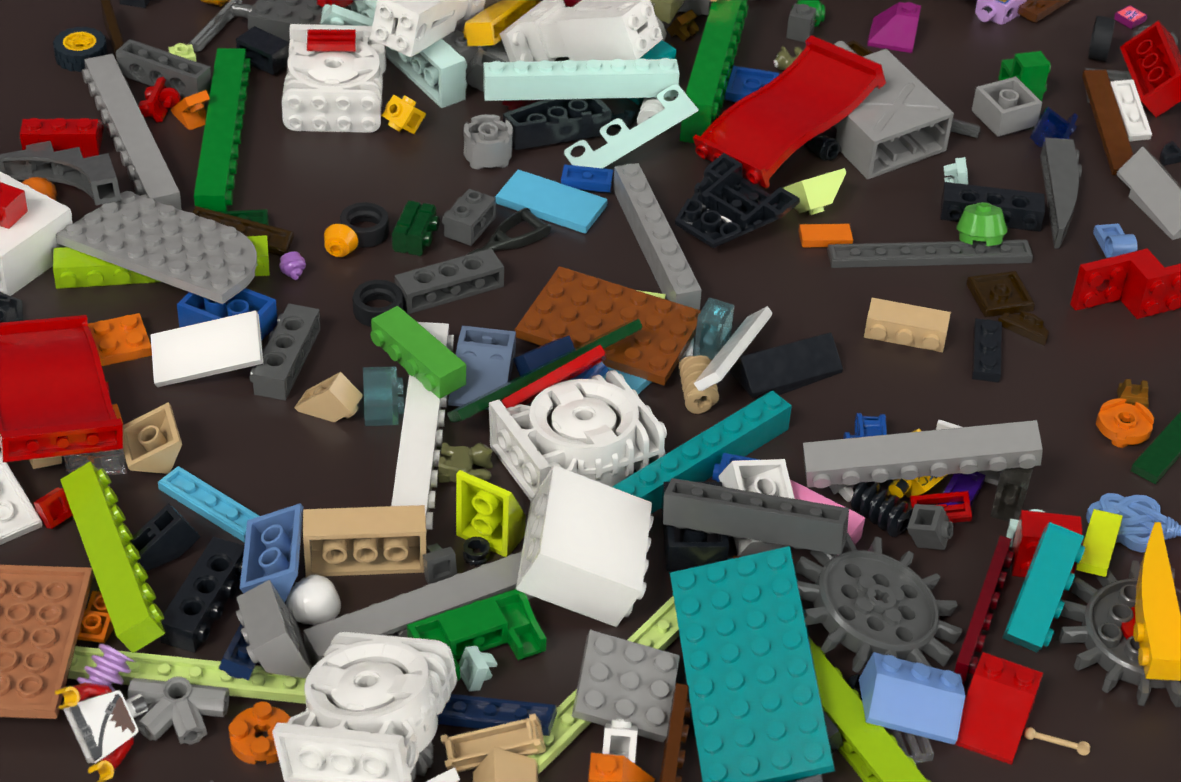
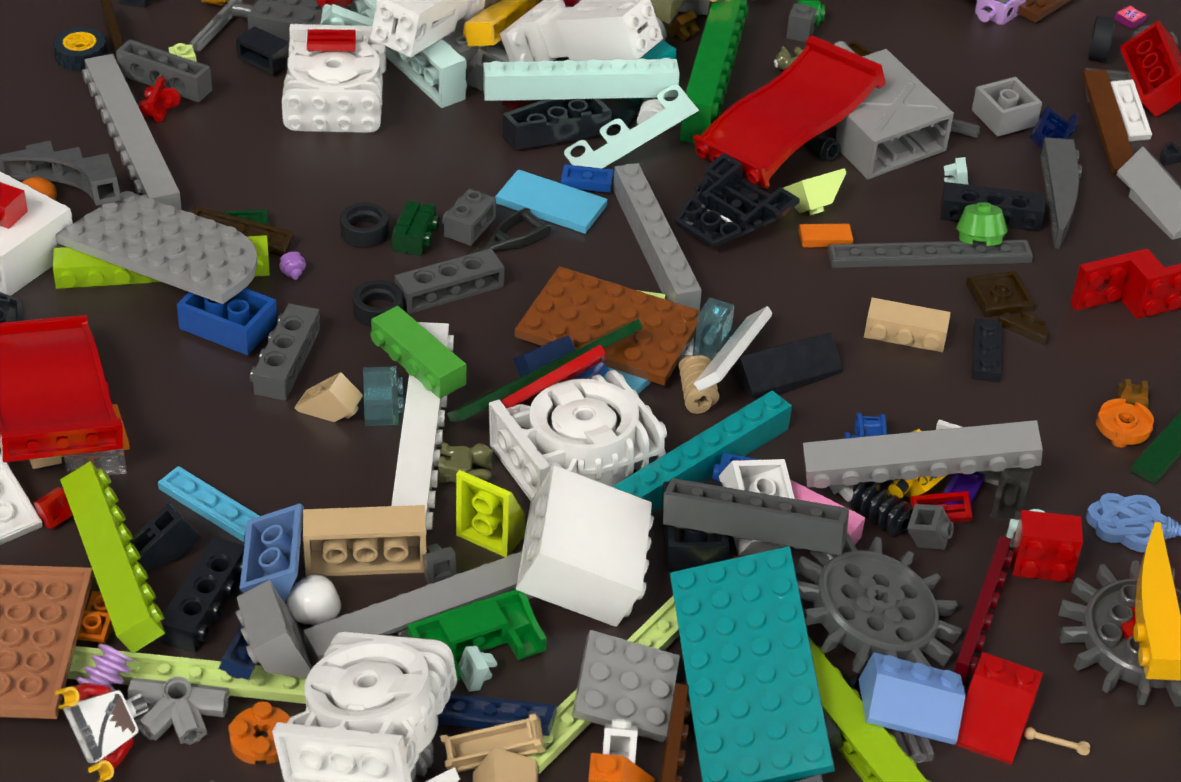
(64, 134): red slope -> none
(121, 339): orange plate -> none
(152, 441): tan slope -> none
(191, 110): orange slope -> none
(206, 349): white tile -> none
(222, 130): green brick -> none
(340, 240): light orange cone -> none
(403, 114): yellow brick -> none
(476, 558): black bush -> none
(487, 360): sand blue slope -> none
(488, 142): light grey brick -> none
(745, 81): blue plate -> none
(895, 27): magenta slope -> none
(1030, 69): green brick -> none
(1043, 587): teal brick -> none
(1099, 542): neon yellow tile -> none
(1113, 240): medium blue plate -> none

